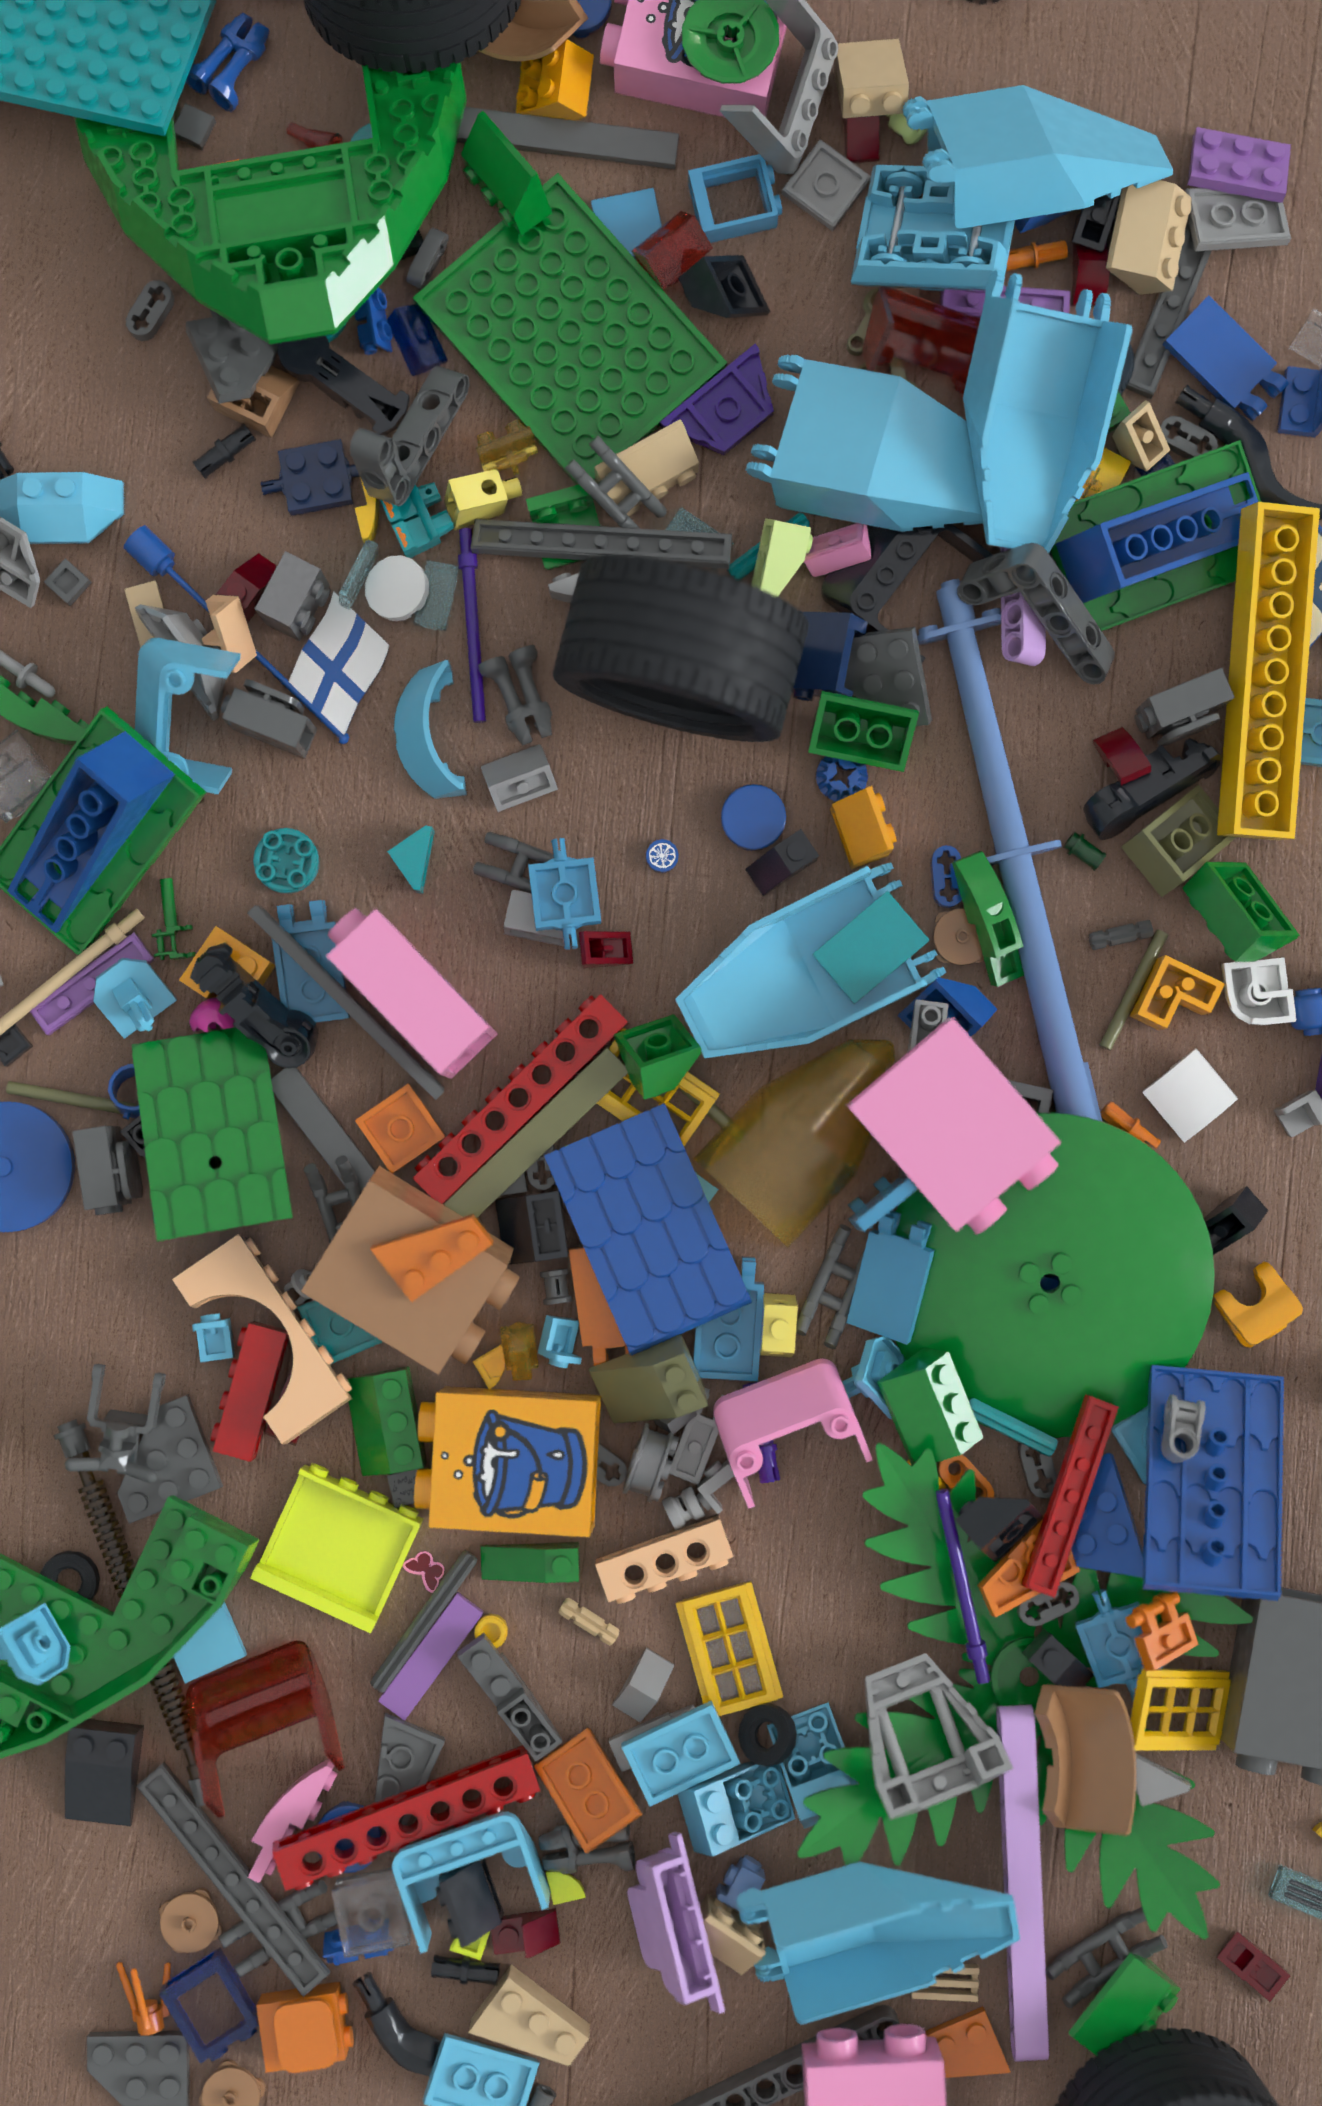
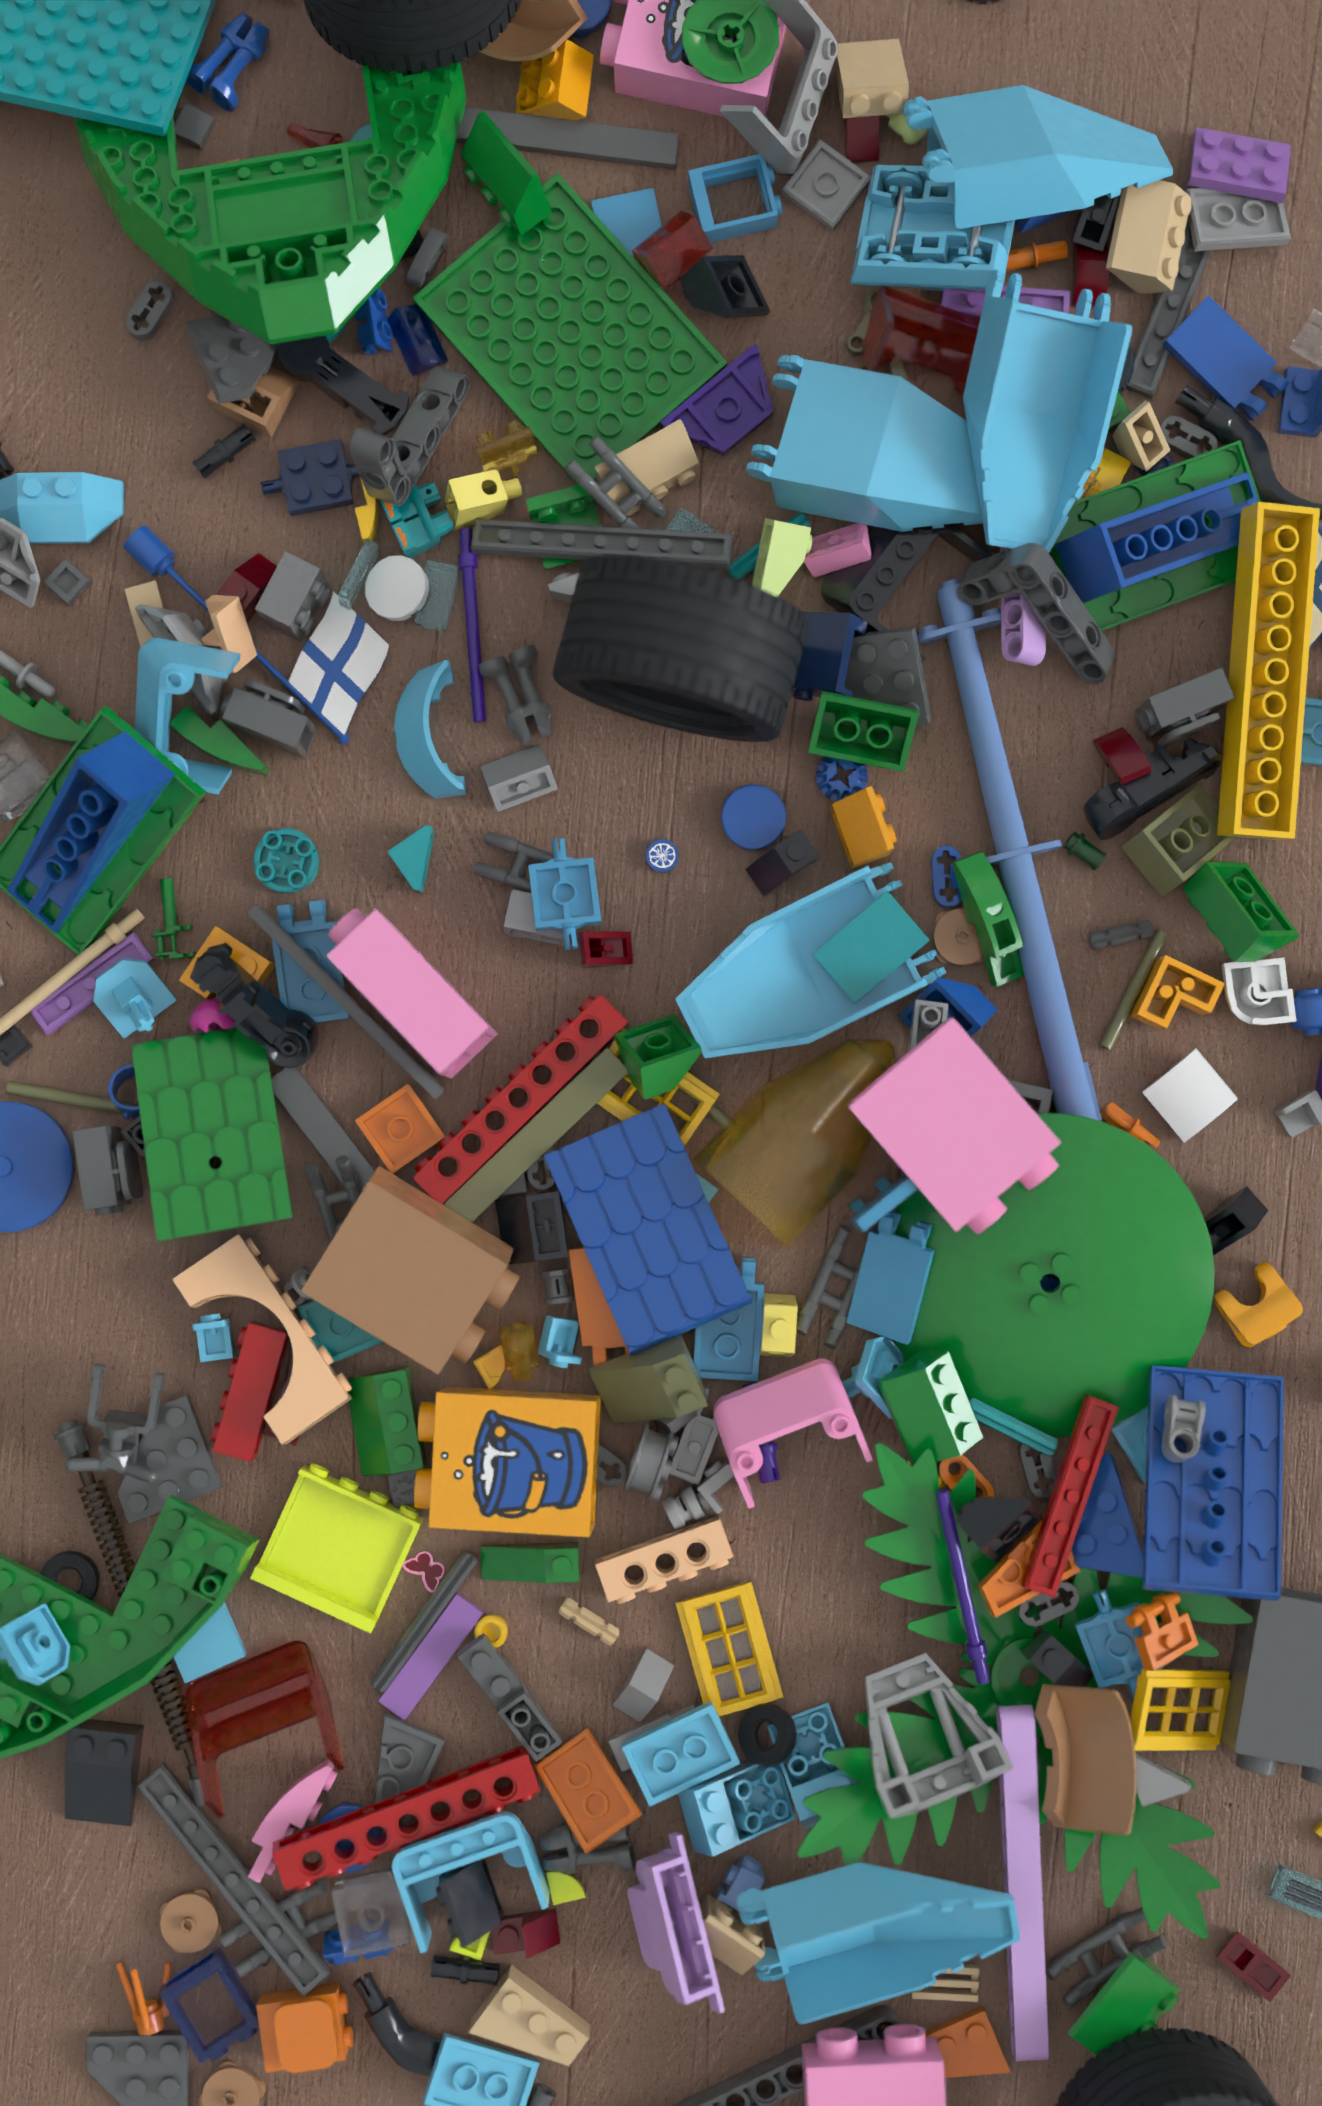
(217, 742): none -> green slope
(430, 1256): orange wing -> none

